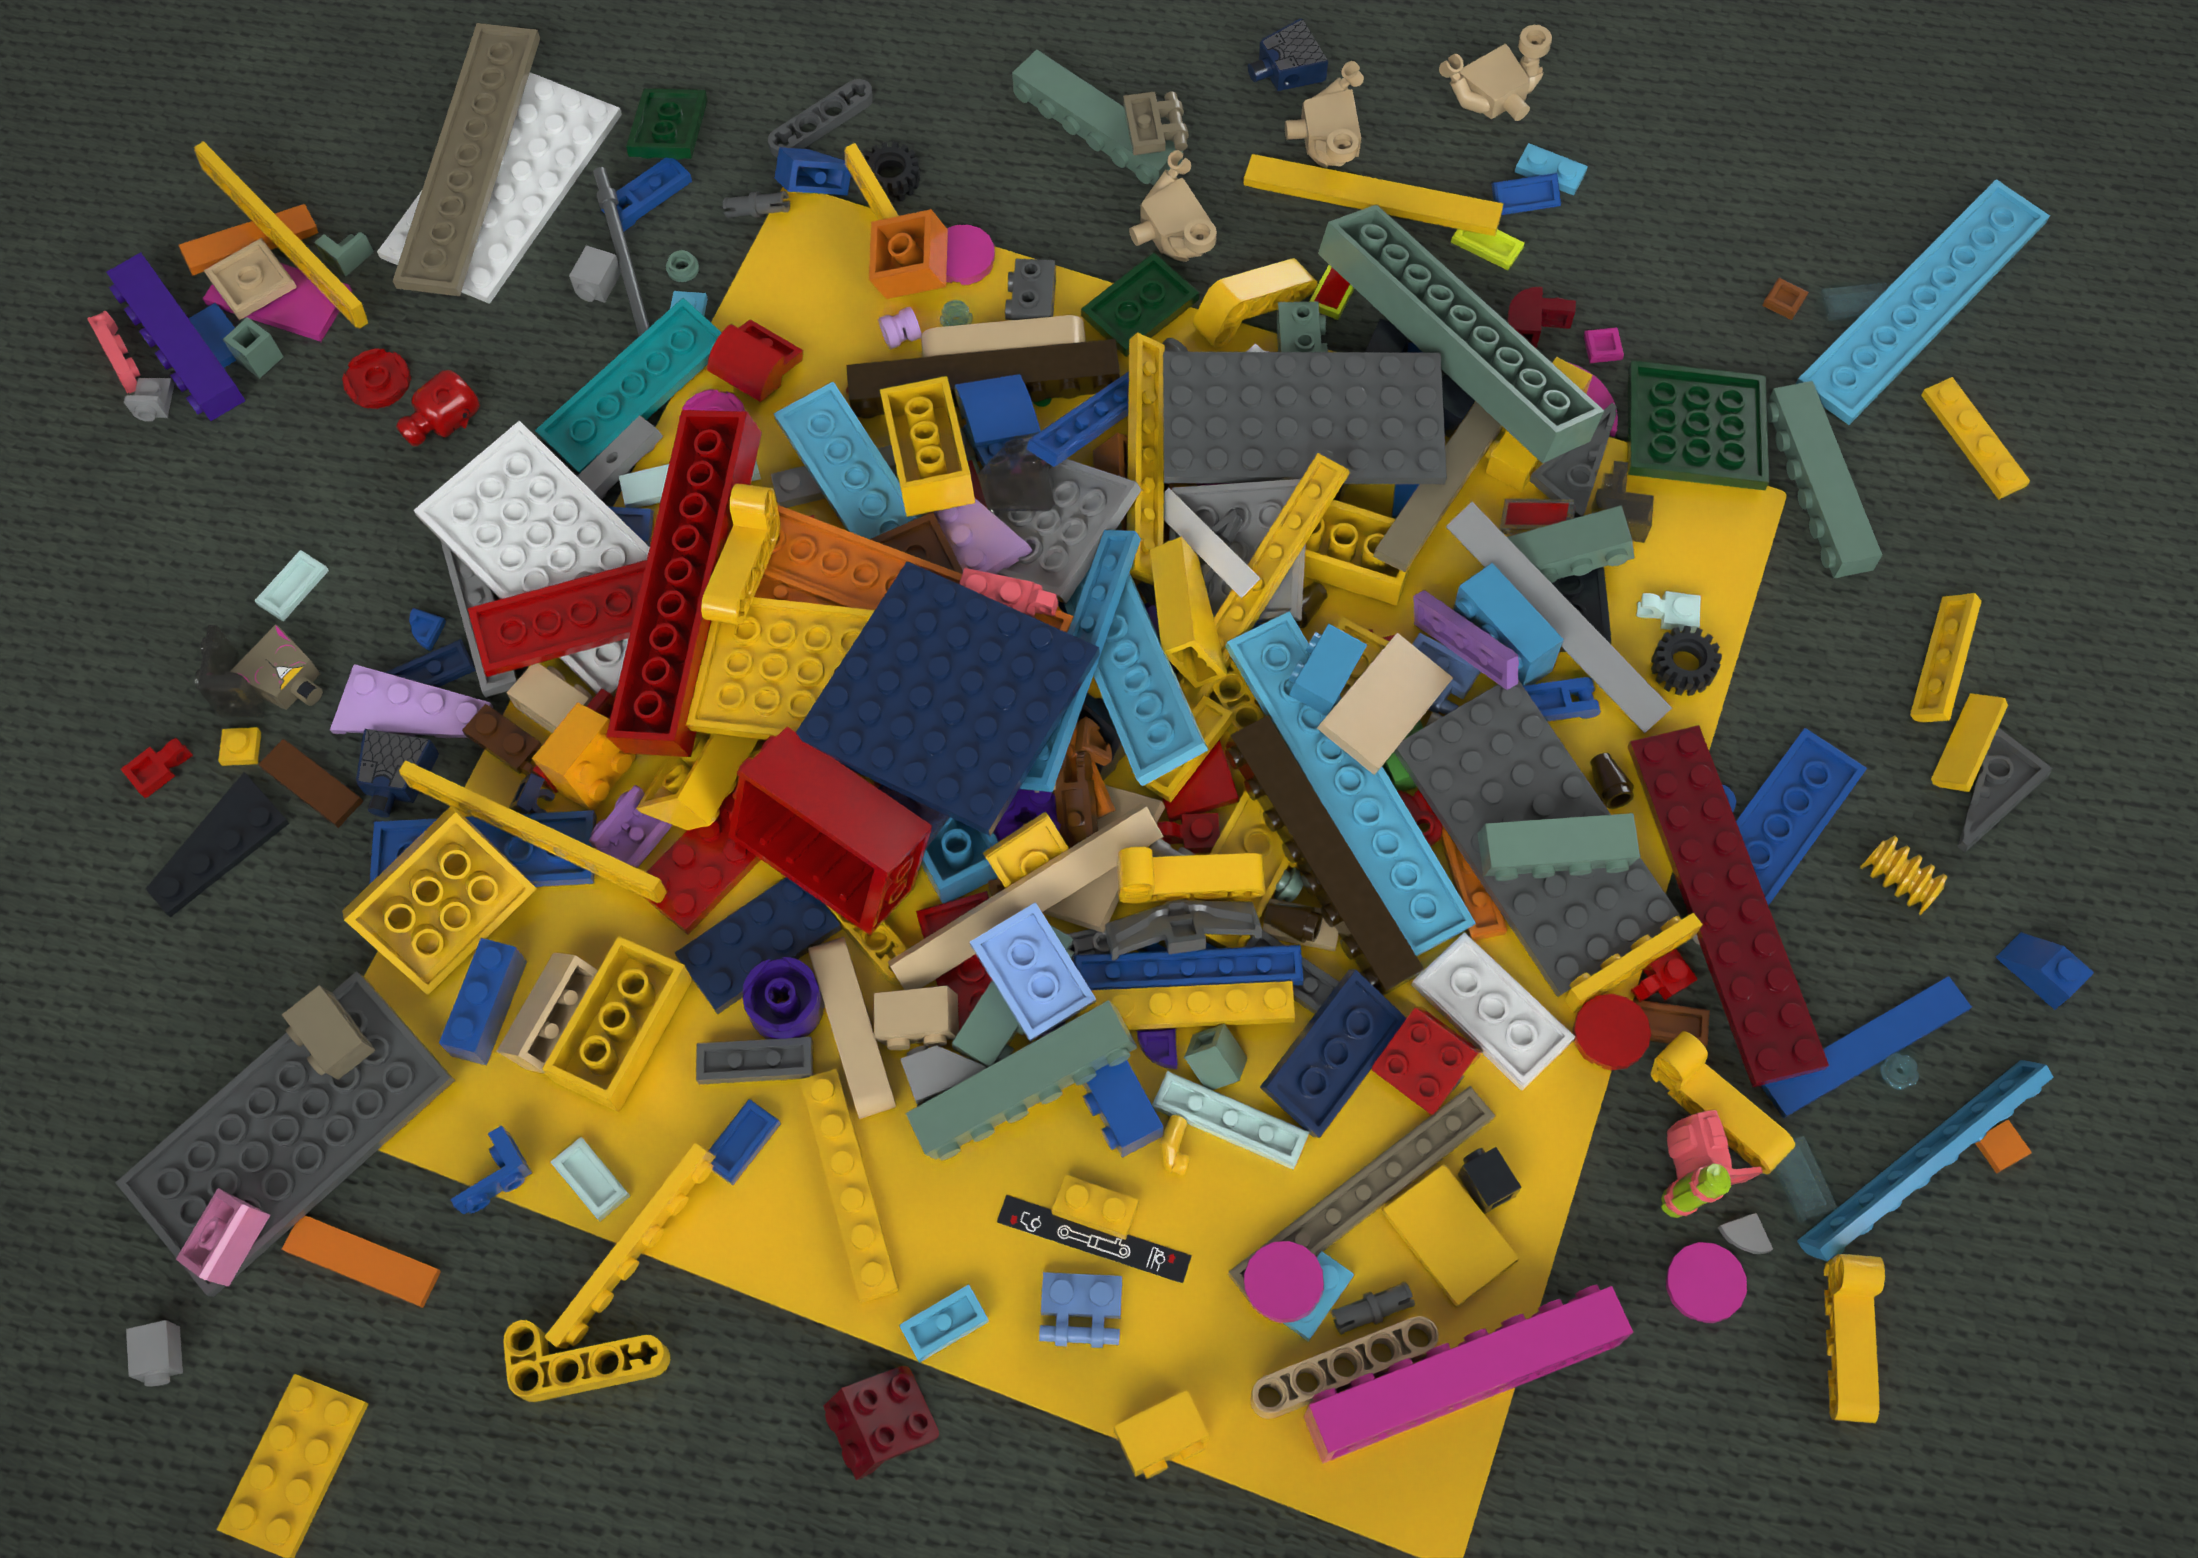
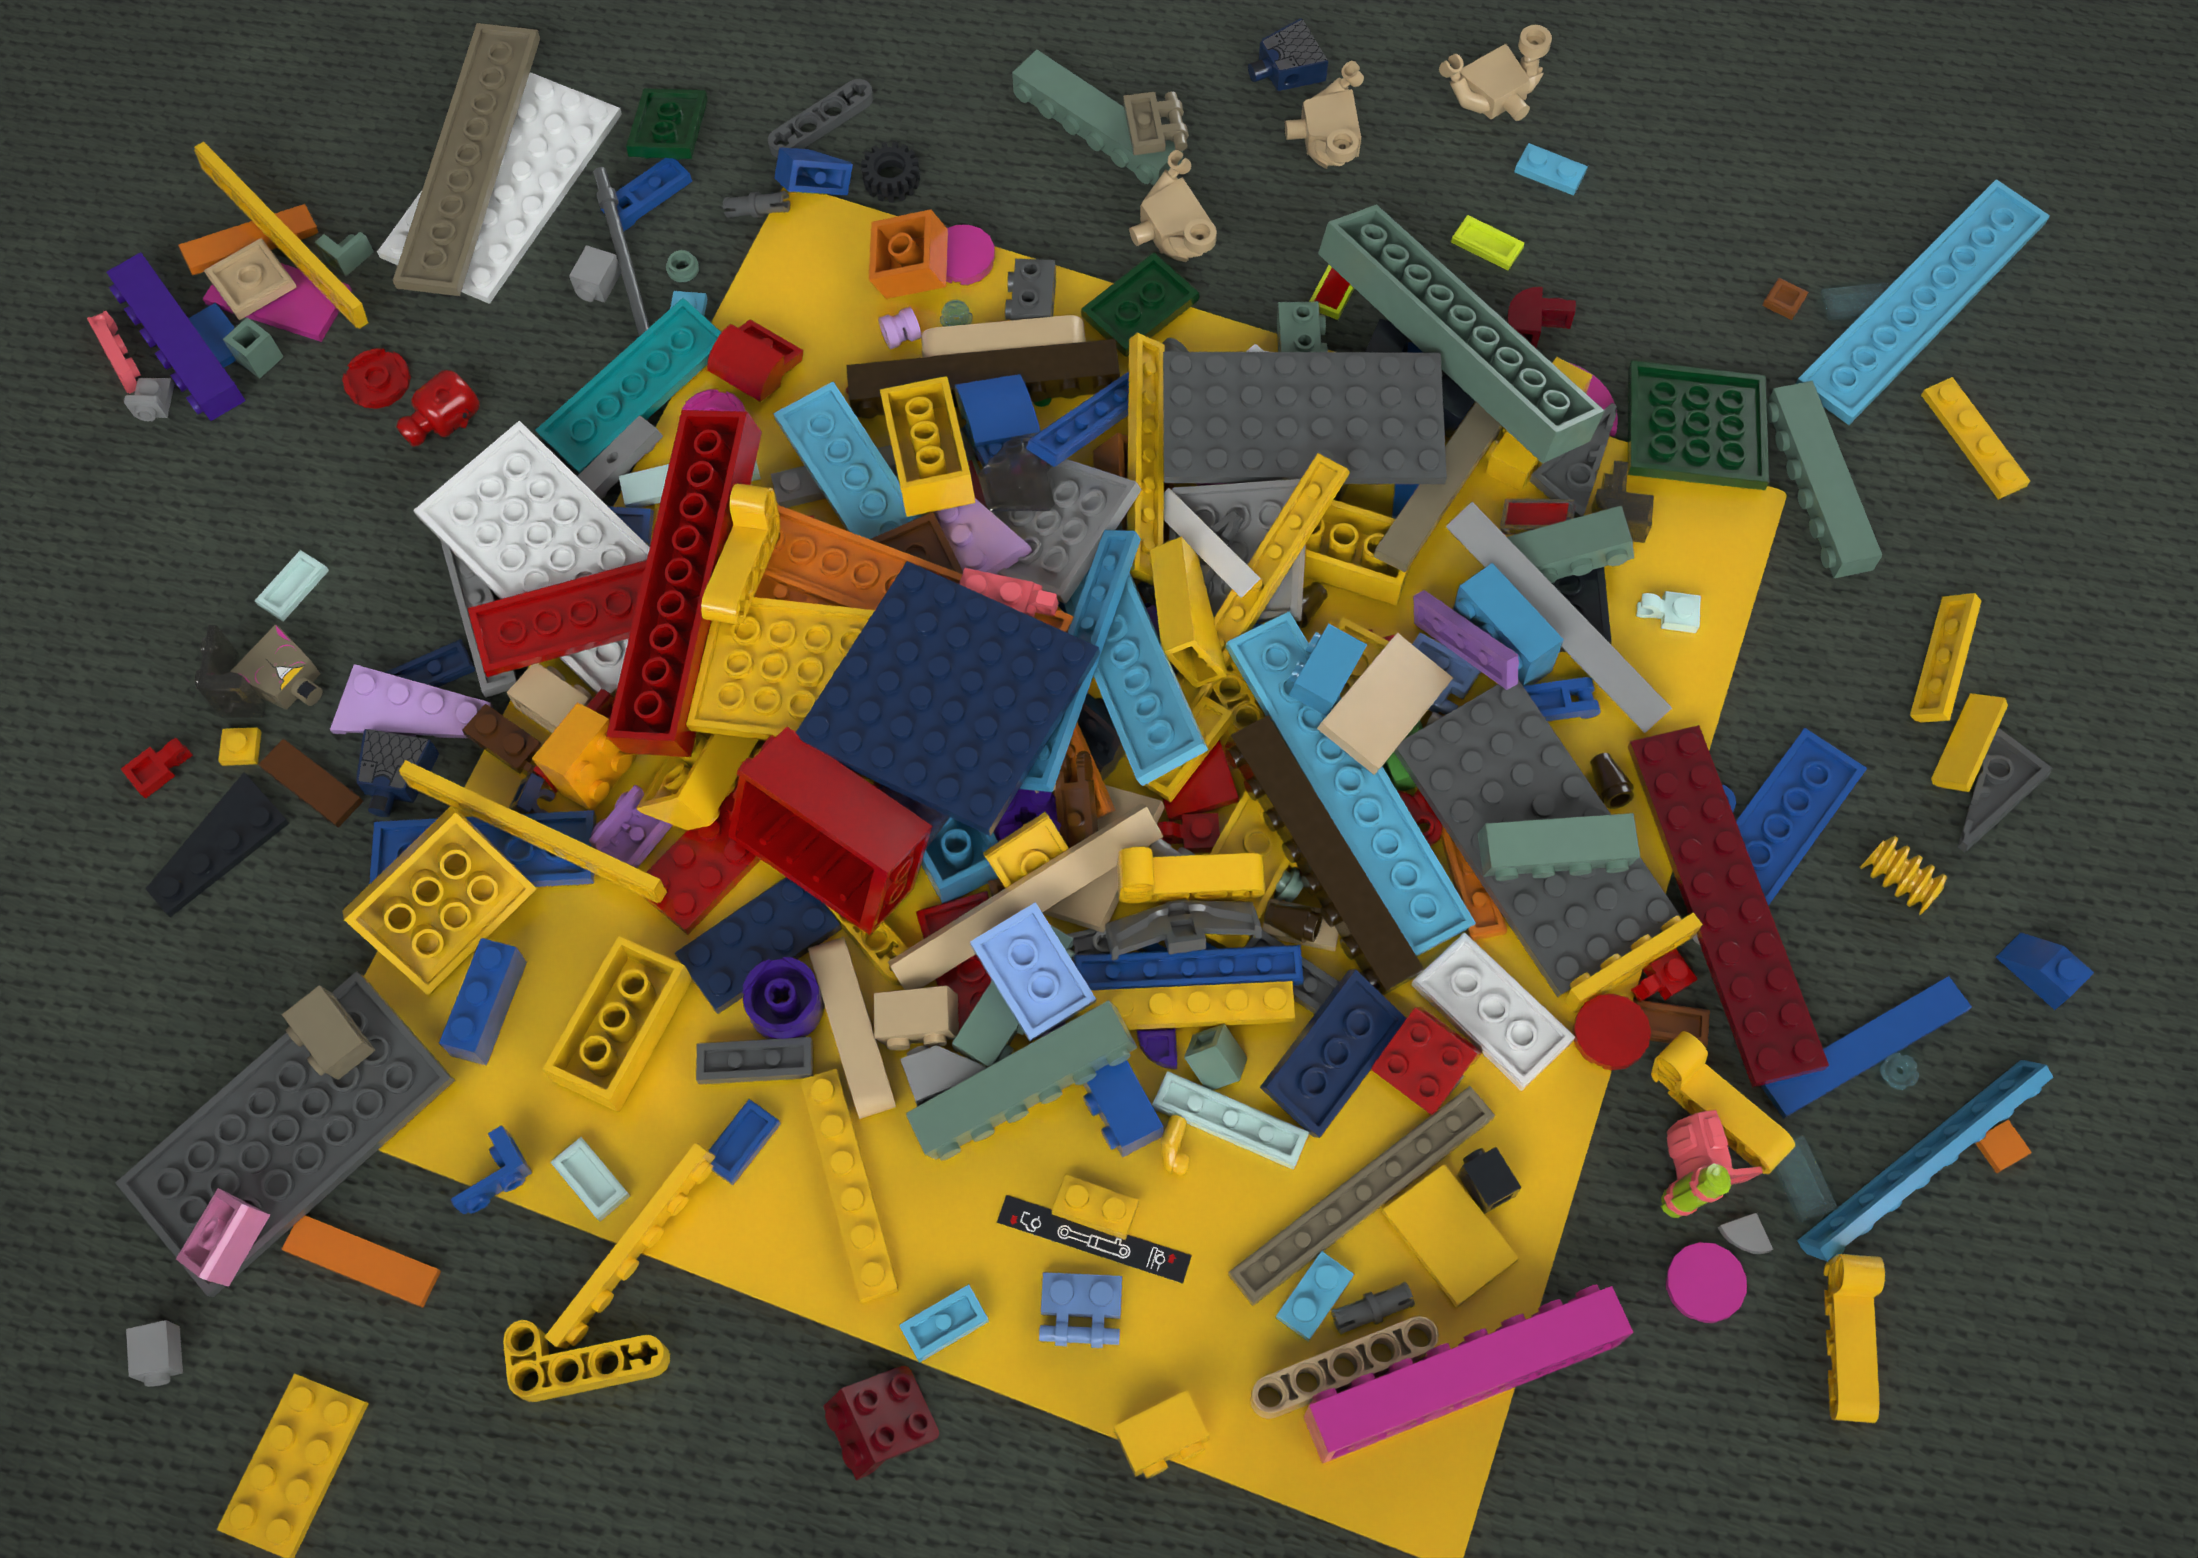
(426, 627): blue tile -> none
(547, 1011): tan brick -> none
(868, 183): yellow tile -> none
(1090, 740): dark orange tile -> none
(1248, 296): yellow beam -> none
(1284, 1281): dark pink tile -> none
(1363, 192): yellow tile -> none
(1527, 193): blue tile -> none
(1603, 345): dark pink tile -> none
(1690, 643): black tyre -> none

